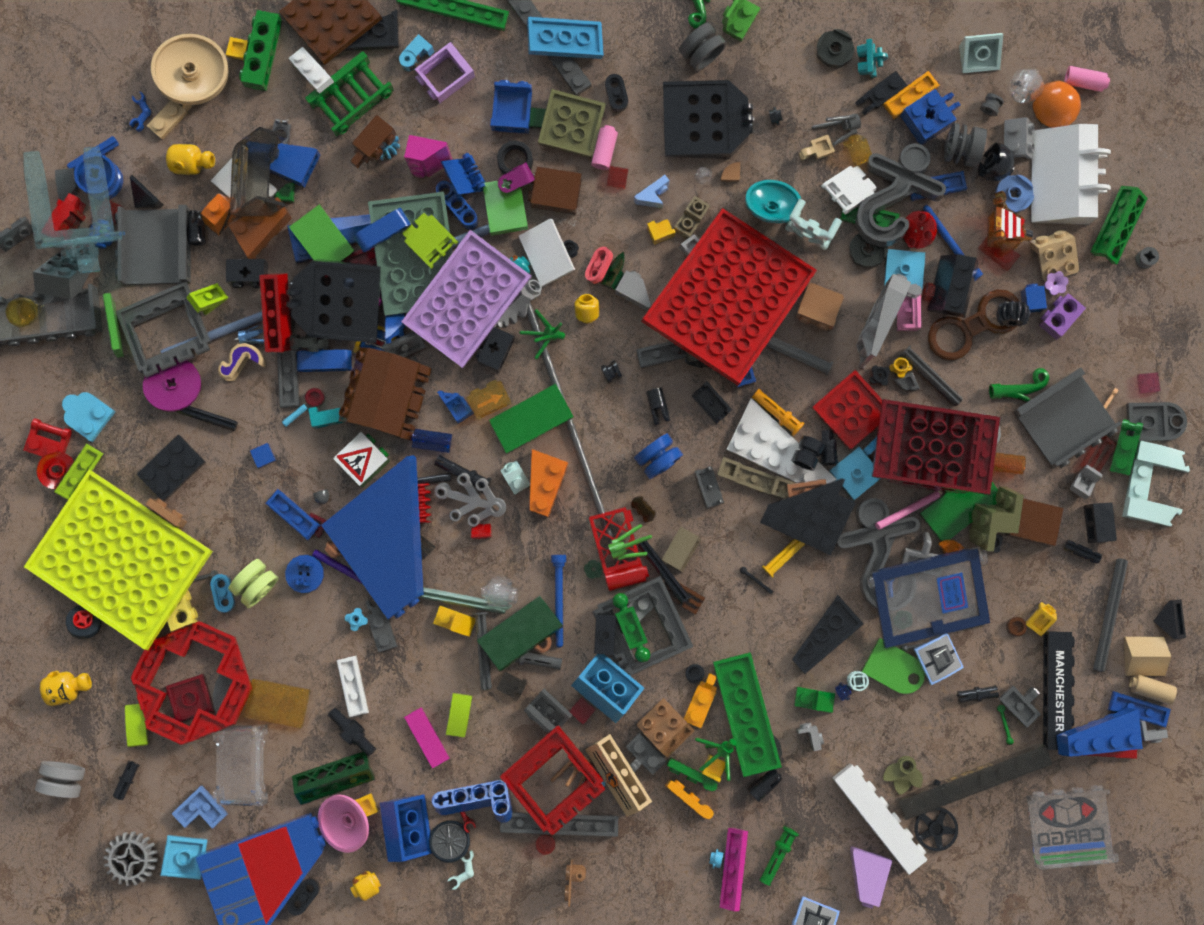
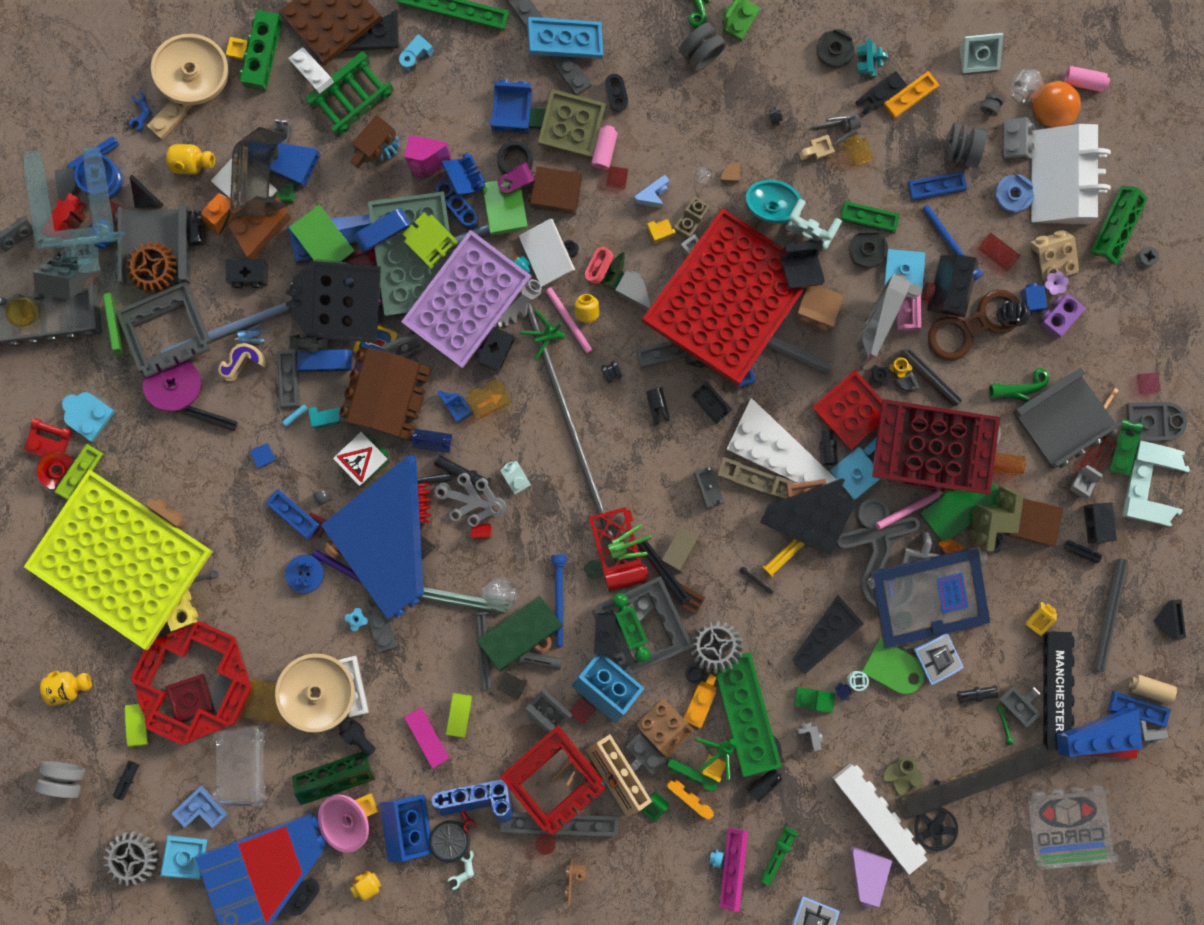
(80, 616): black wheel -> none
(144, 269): none -> dark orange gear
(171, 468): black plate -> none
(207, 298): lime slope -> none
(220, 594): dark azure plate -> none
(253, 583): yellowish green wheel -> none
(275, 313): red brick -> none
(314, 397): dark red tile -> none
(315, 693): none -> tan dish
(394, 326): blue slope -> none
(447, 51): lavender window -> none
(454, 621): yellow slope -> none
(531, 418): green tile -> none
(546, 480): orange wedge -> none
(569, 321): none -> bright pink bar
(643, 508): dark brown piece -> none
(656, 807): none -> green slope
(658, 456): blue wheel -> none
(709, 649): none -> light grey gear
(732, 110): black hinge -> none
(785, 418): light orange pin -> none
(802, 264): none -> black bracket
(809, 451): black wheel -> none
(849, 188): white plate -> none
(906, 179): dark grey piece -> none
(923, 237): red plate -> none
(934, 107): blue hinge -> none
(998, 163): black cylinder -> none
(1006, 227): torso -> none
(1016, 626): reddish brown tile -> none
(1146, 656): tan slope -> none

